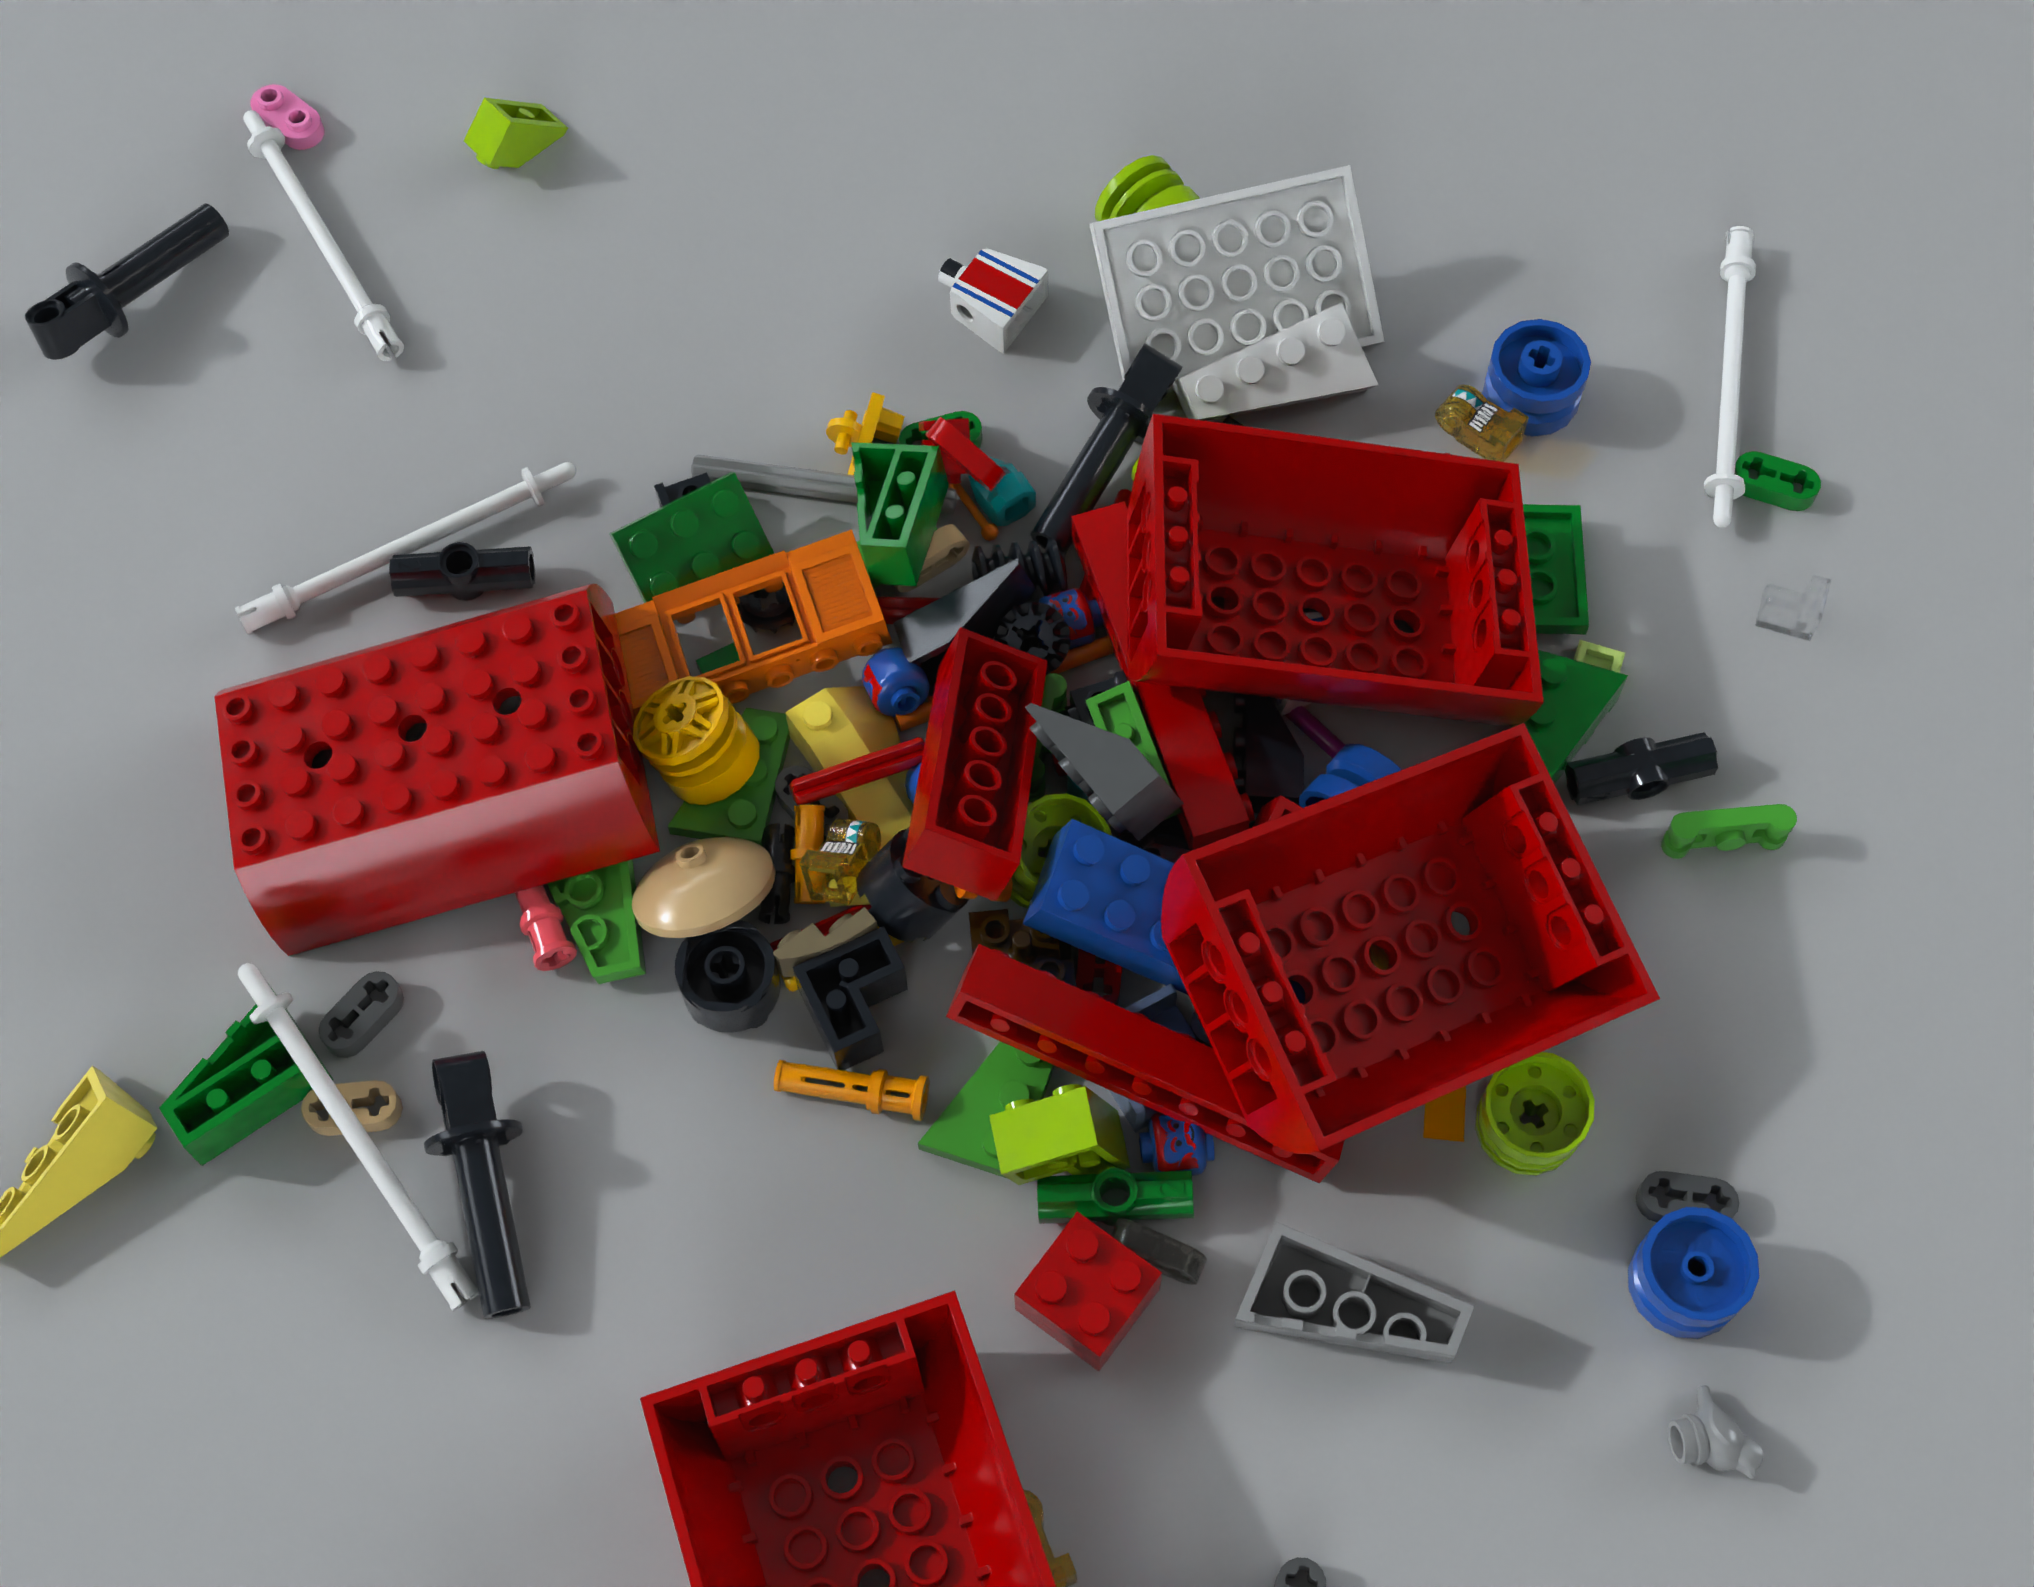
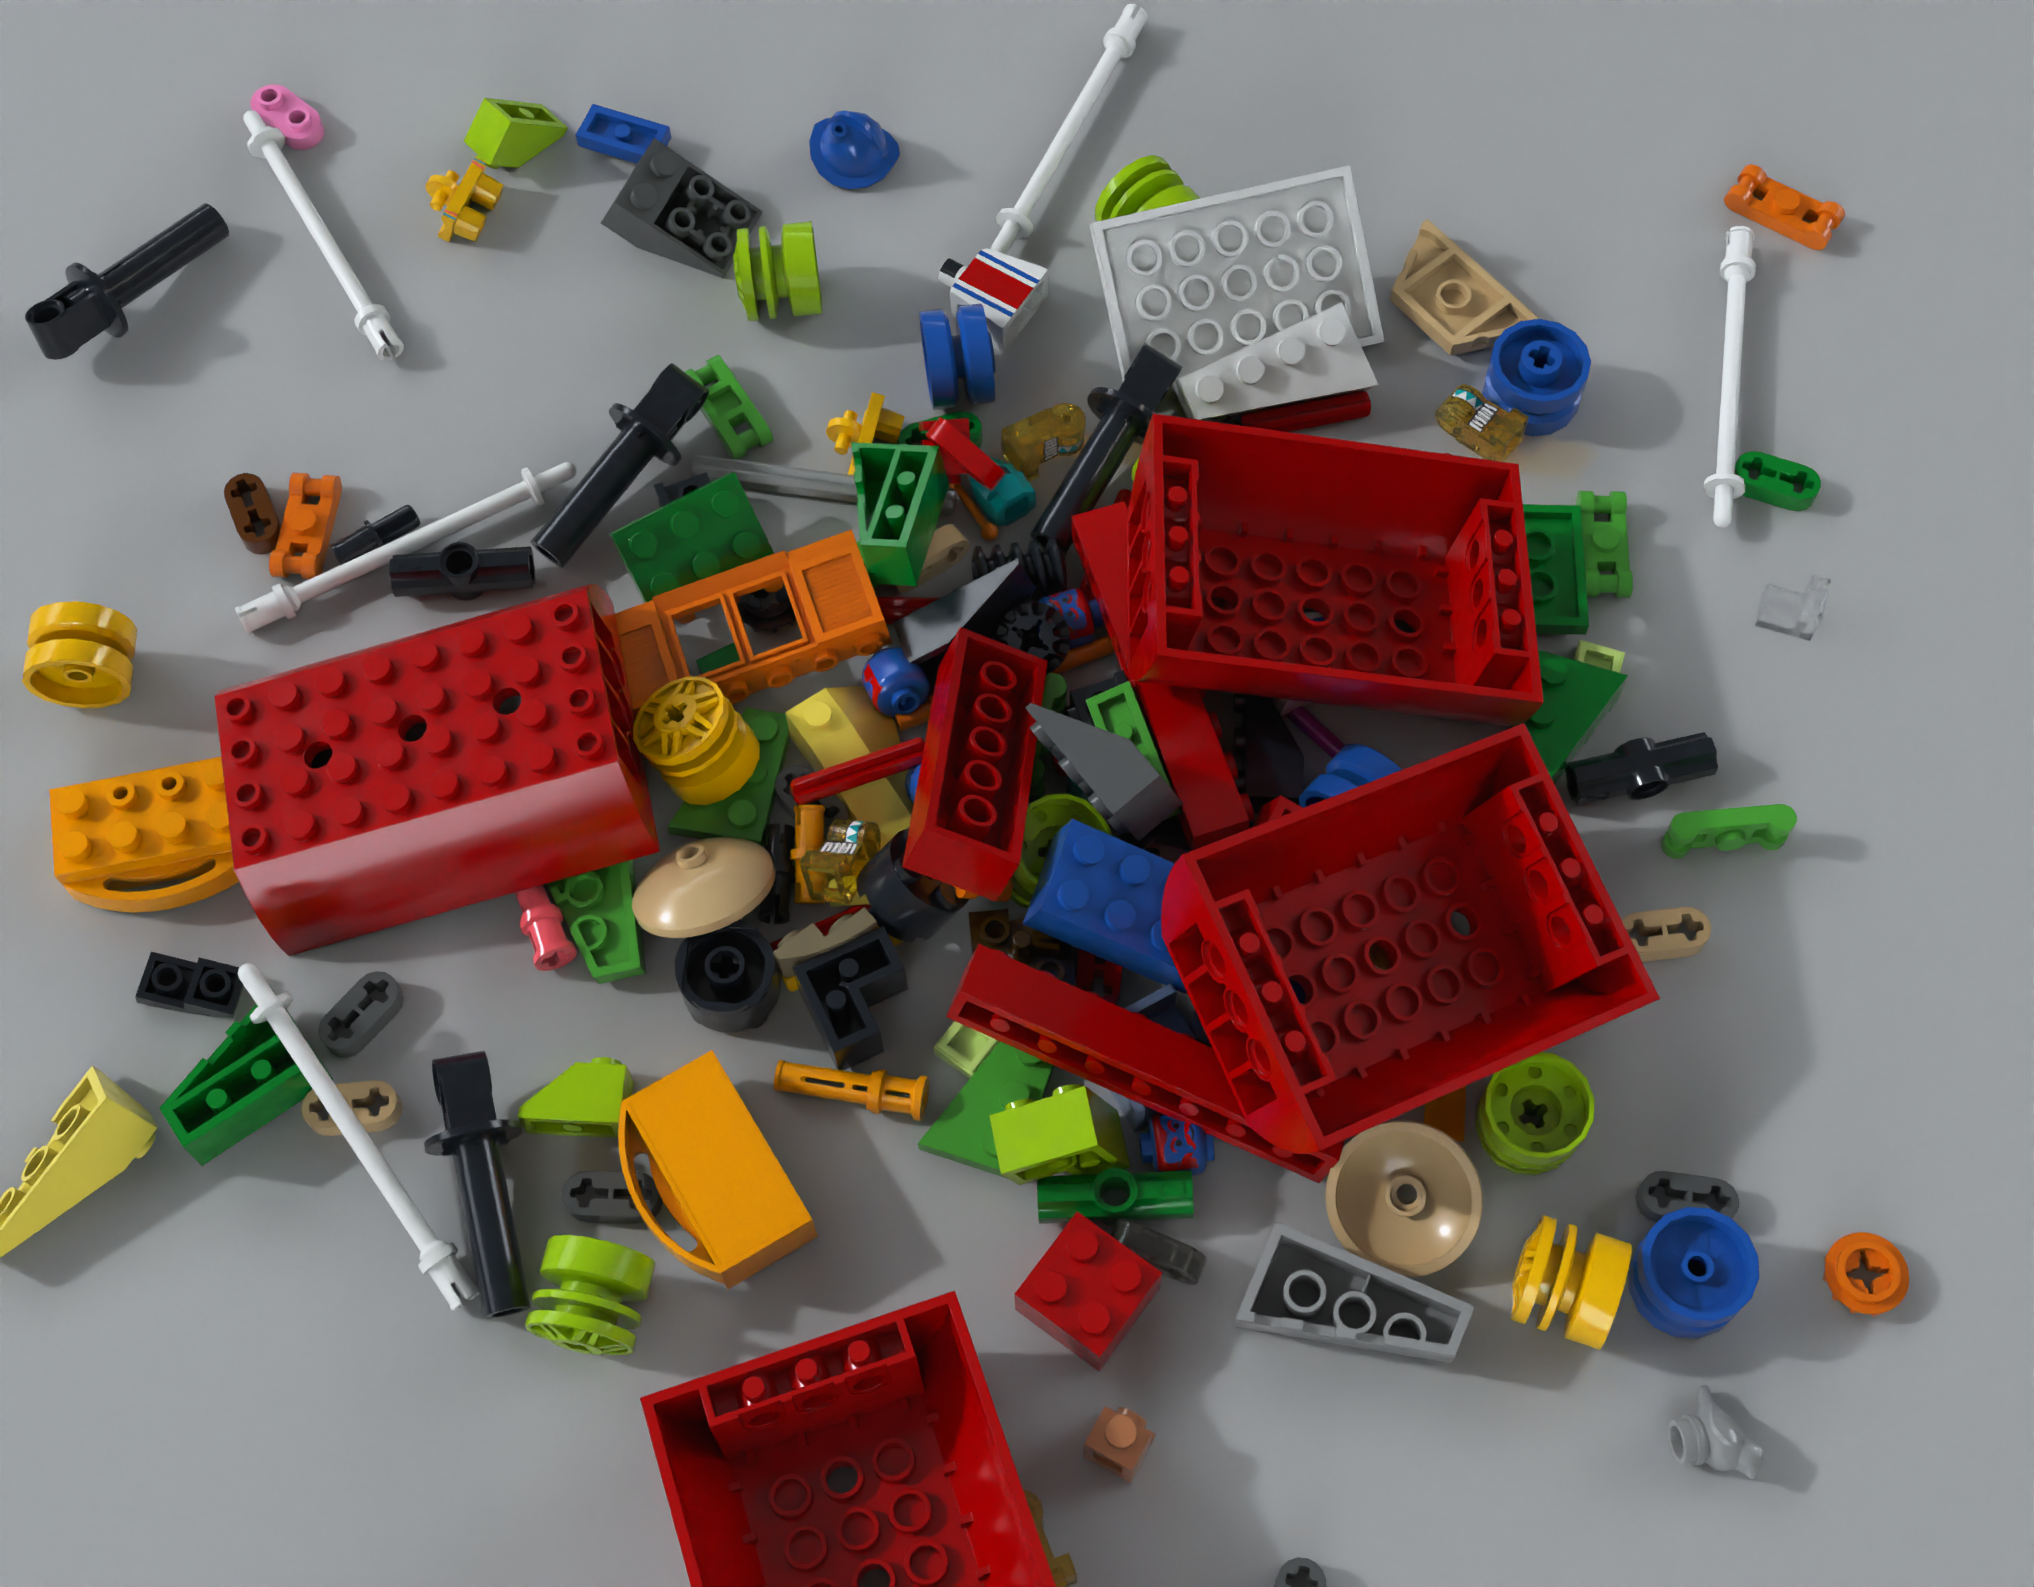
(79, 655): none -> yellow wheel
(144, 833): none -> light orange piece
(189, 986): none -> black slope
(245, 516): none -> reddish brown beam
(306, 526): none -> orange plate
(376, 534): none -> black axle
(474, 187): none -> yellow hips
(580, 1101): none -> lime slope
(593, 1283): none -> lime wheel
(611, 1209): none -> dark grey beam
(619, 133): none -> blue plate
(643, 435): none -> black piece
(680, 212): none -> dark grey slope
(711, 1174): none -> light orange piece
(729, 407): none -> bright green plate
(778, 271): none -> lime wheel
(852, 150): none -> blue helmet
(959, 356): none -> blue wheel
(964, 1048): none -> yellowish green tile
(1043, 437): none -> clear yellow leg
(1118, 44): none -> white bar
(1118, 1442): none -> nougat brick
(1310, 413): none -> red axle
(1384, 1227): none -> tan dish
(1453, 295): none -> tan wing
(1571, 1281): none -> yellow wheel
(1606, 544): none -> bright green plate
(1662, 923): none -> tan beam
(1783, 208): none -> orange plate
(1877, 1256): none -> orange gear

